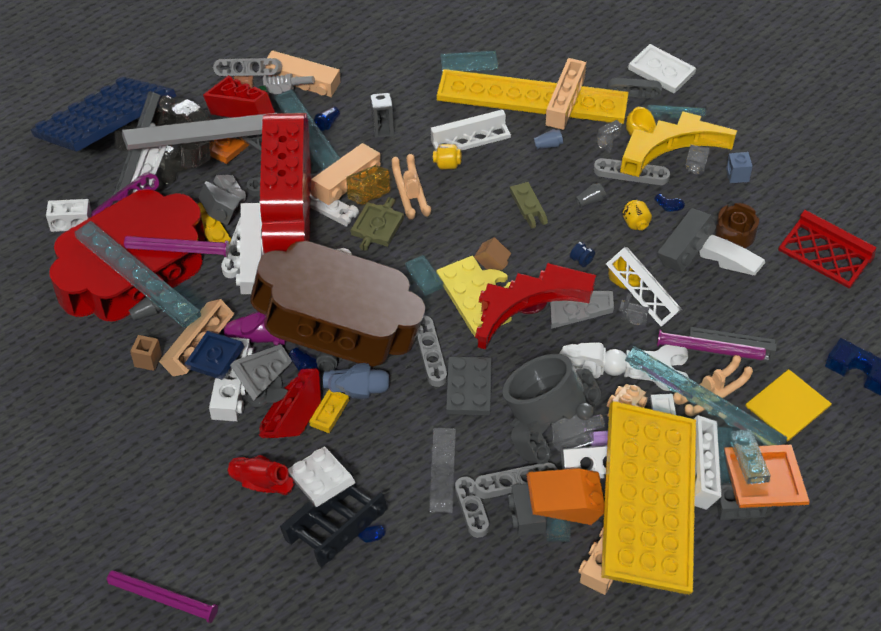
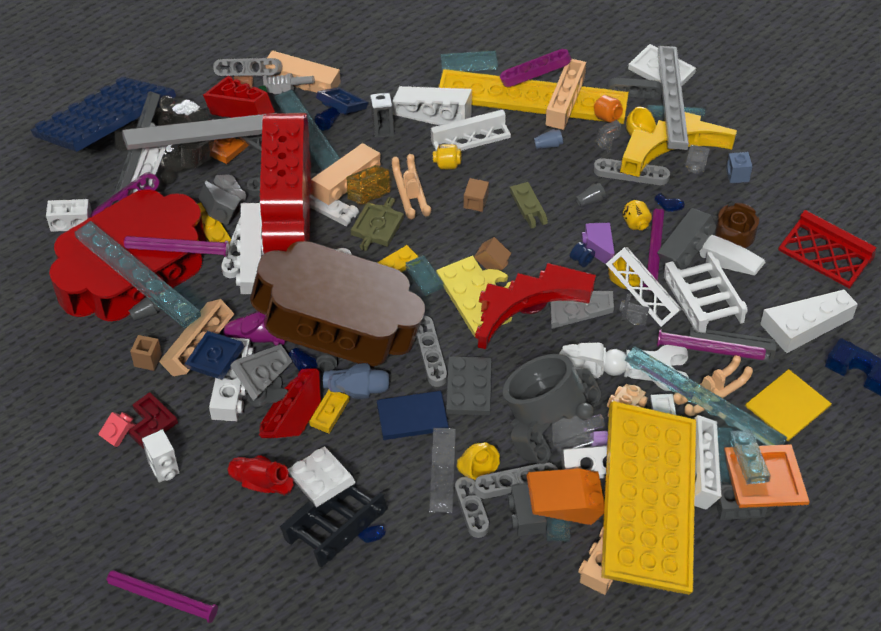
(116, 428): none -> coral bracket
(155, 418): none -> dark red plate
(160, 456): none -> white brick
(341, 100): none -> dark blue plate
(399, 258): none -> yellow plate
(411, 415): none -> dark blue tile
(433, 104): none -> white wedge
(476, 194): none -> medium nougat brick
(479, 460): none -> yellow hair
(534, 67): none -> magenta beam
(599, 238): none -> medium lavender slope
(608, 108): none -> orange head
(655, 243): none -> magenta axle
(672, 98): none -> light grey tile
(692, 305): none -> white fence
(807, 319): none -> white wedge

